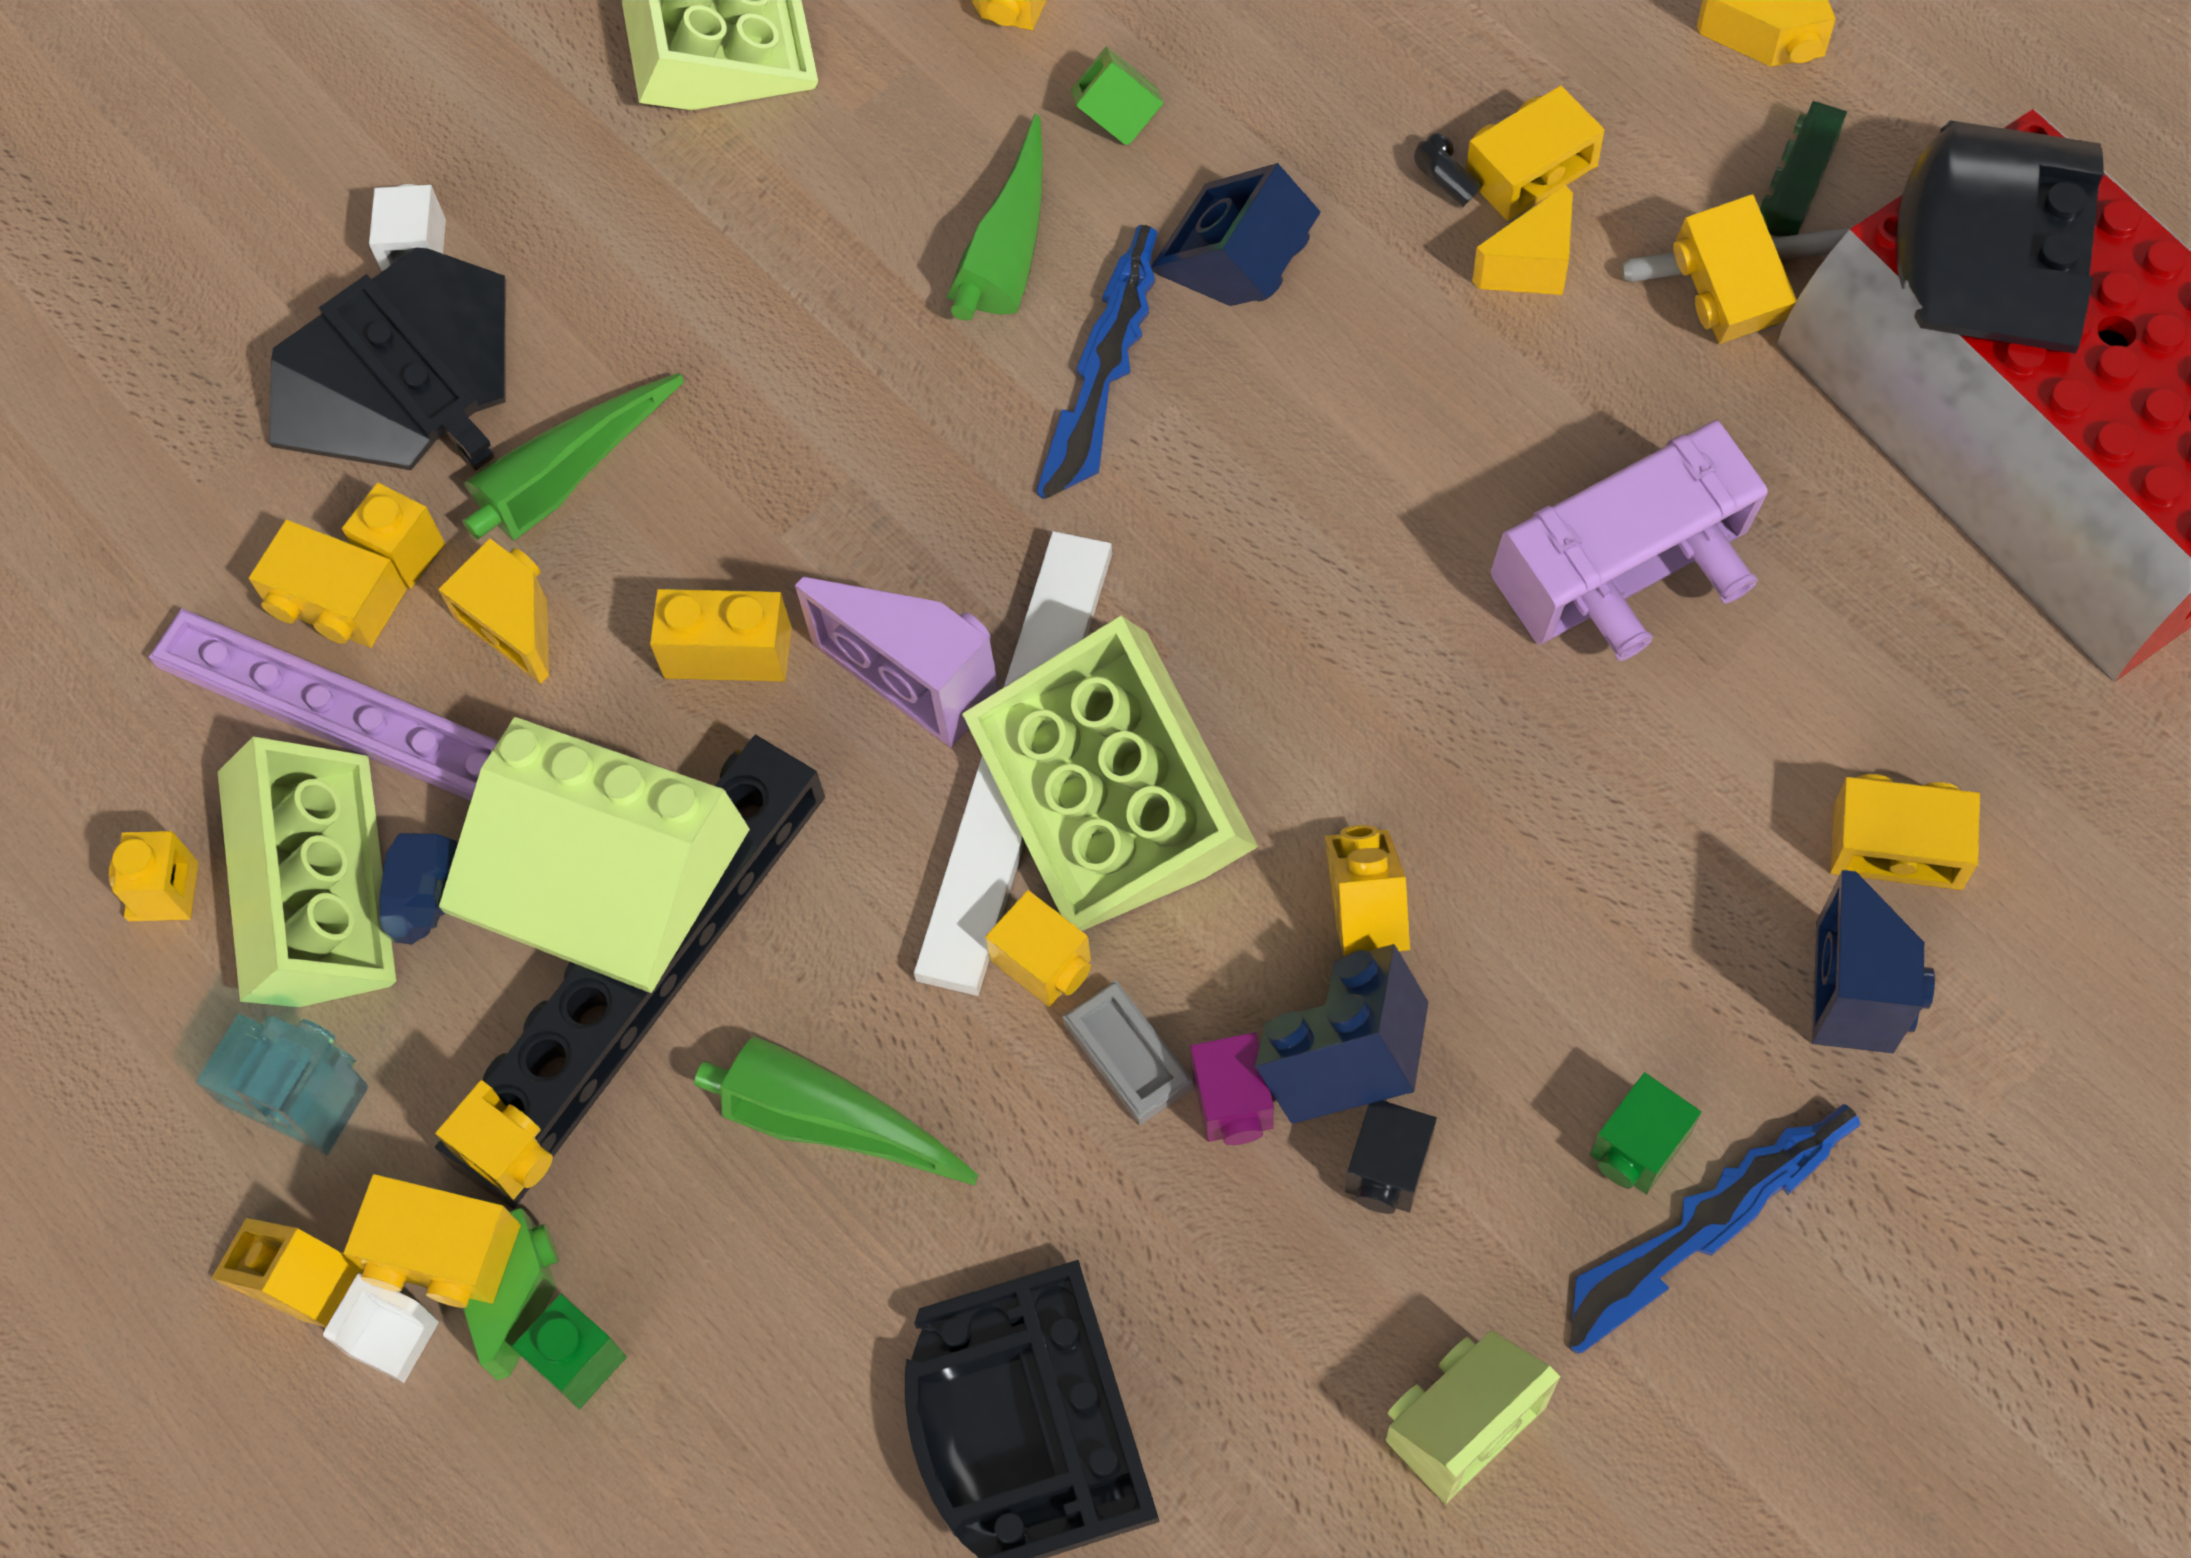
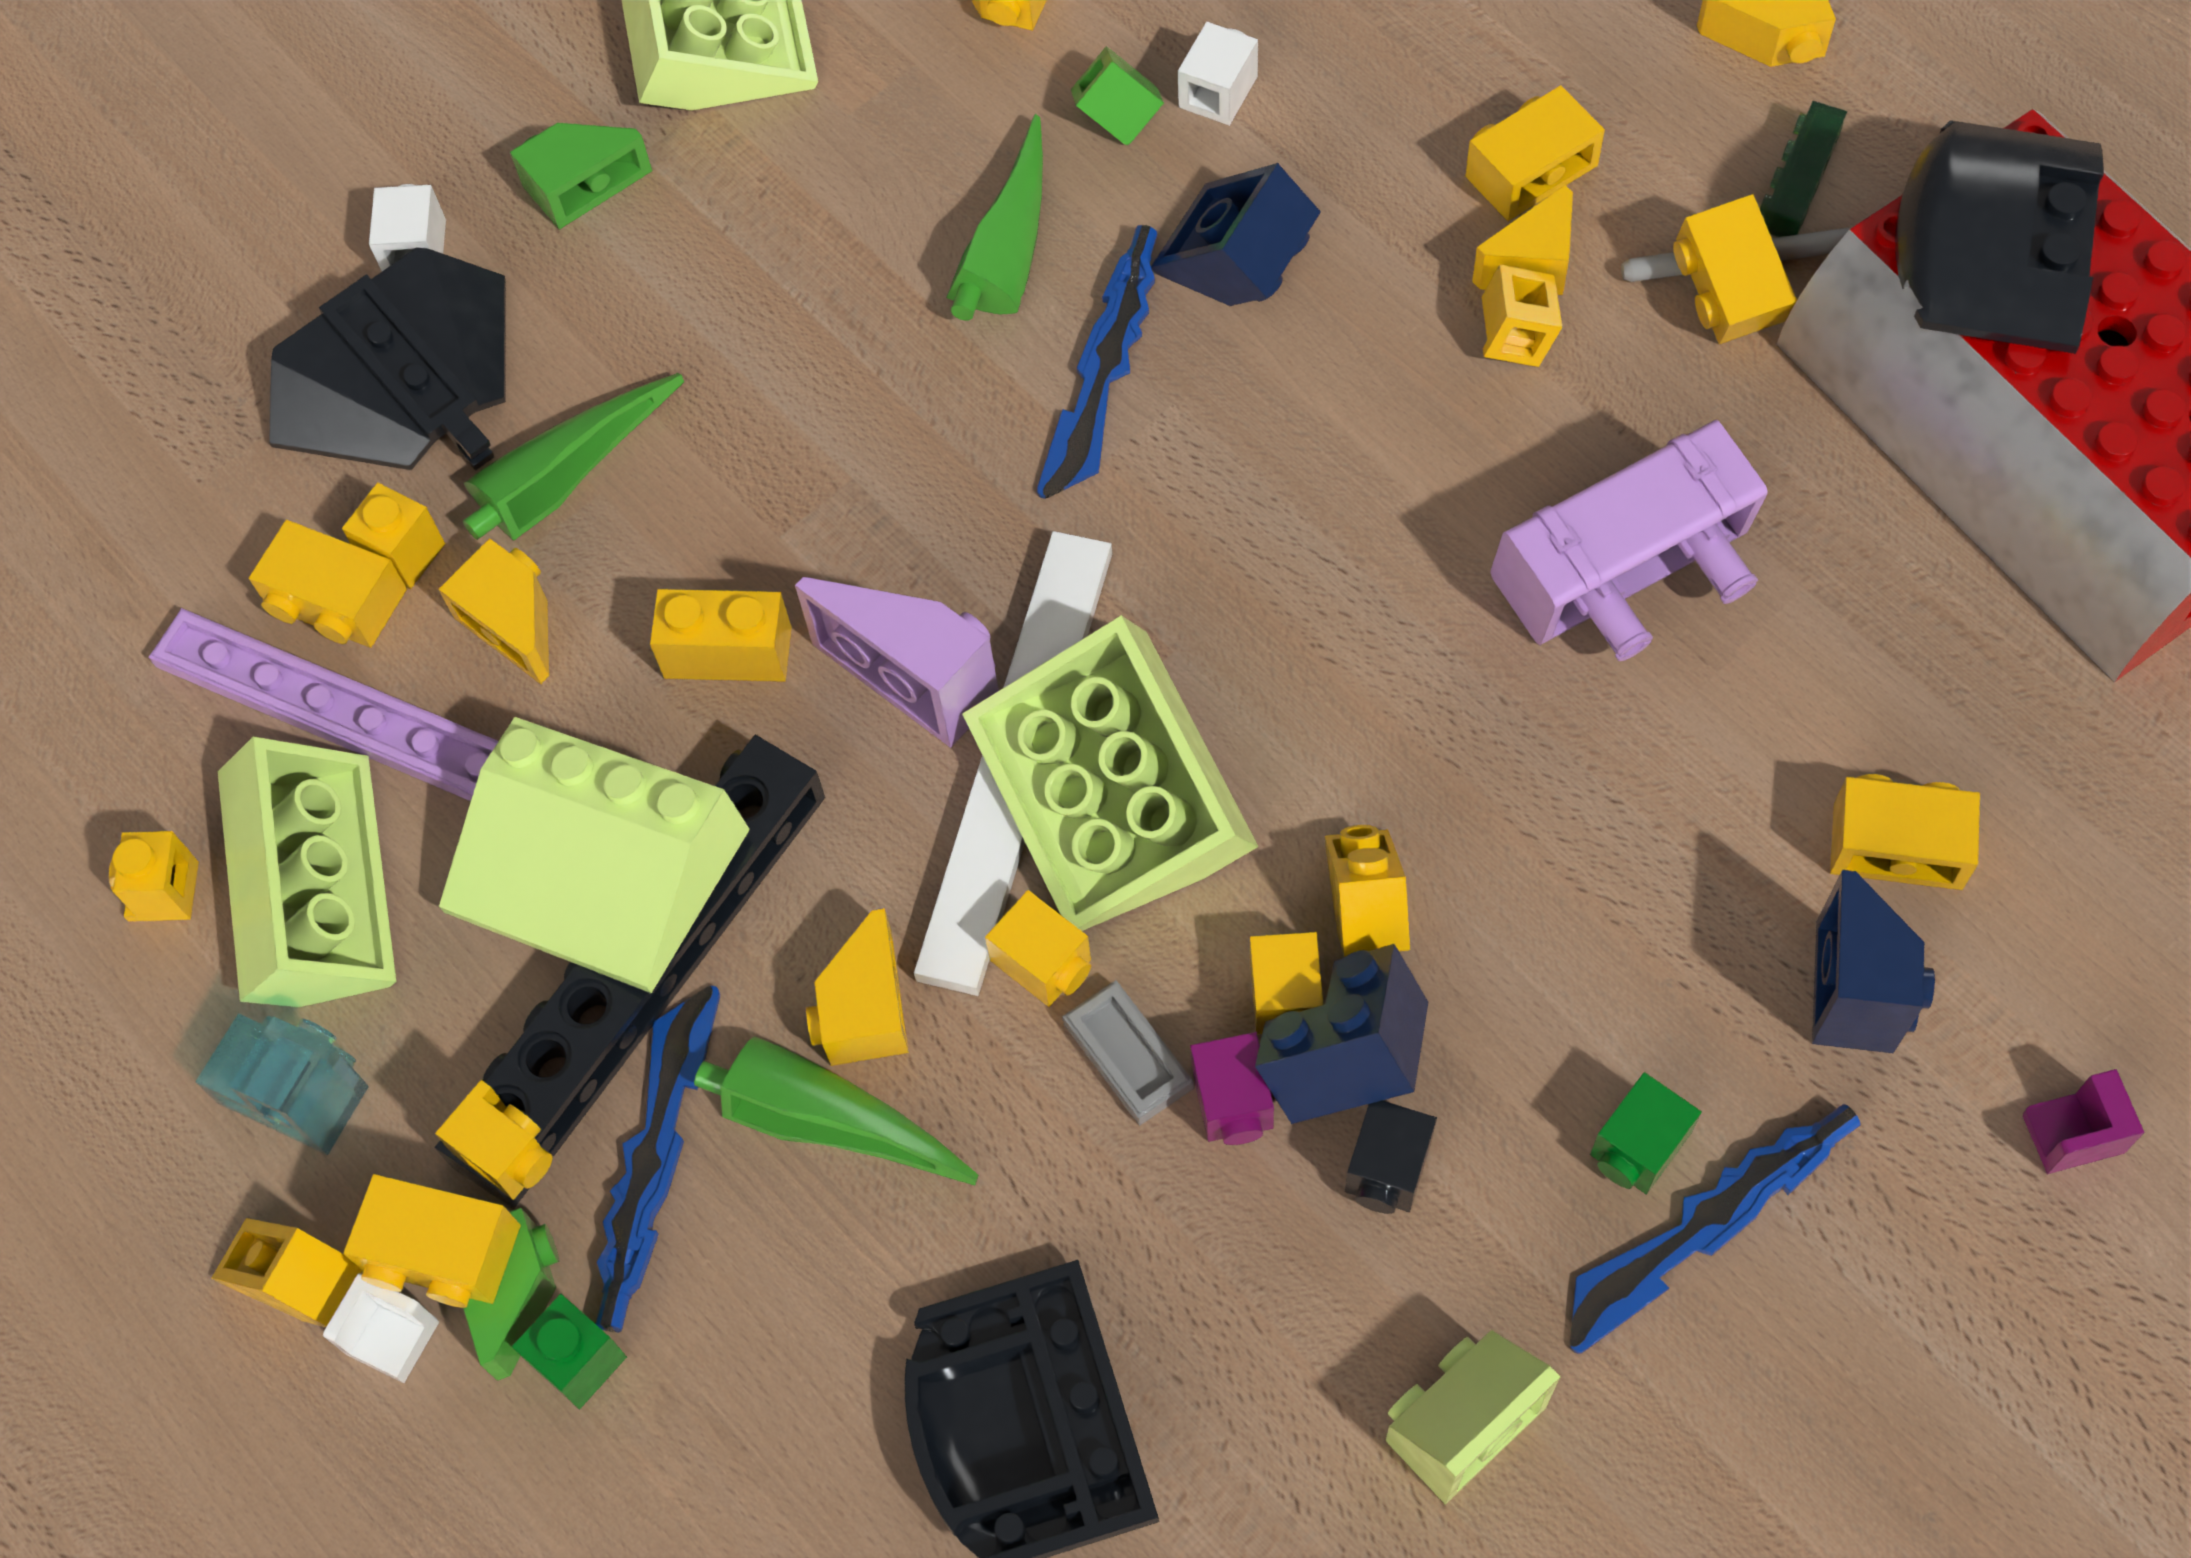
(414, 884): dark blue rock -> none
(579, 167): none -> bright green slope
(652, 1155): none -> blue sword
(860, 998): none -> yellow slope
(1218, 73): none -> white brick
(1284, 975): none -> yellow brick
(1436, 162): black arm -> none
(1520, 315): none -> yellow brick
(2084, 1125): none -> magenta panel

